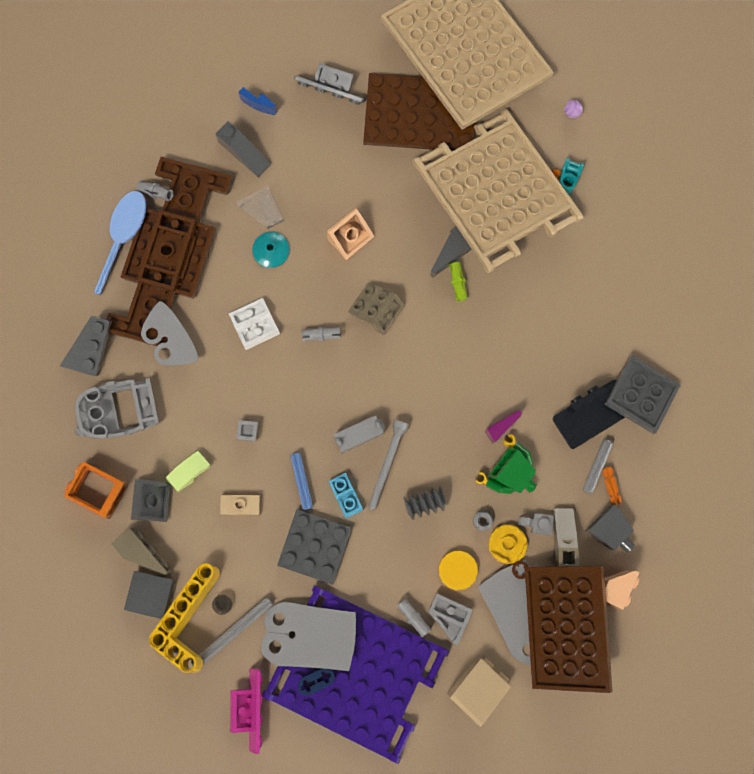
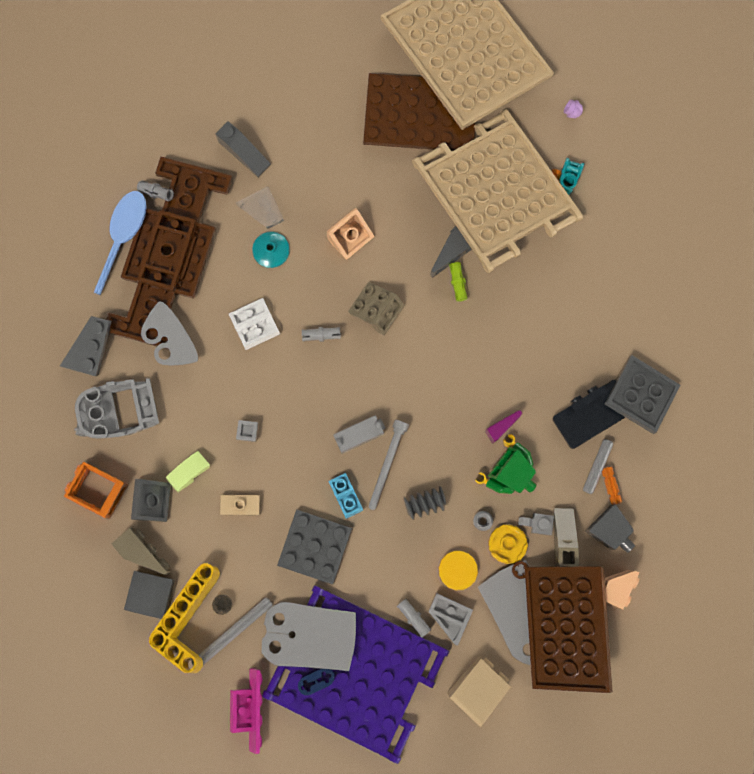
(261, 103): blue slope -> none
(301, 481): medium blue axle -> none
(332, 80): bracket -> none

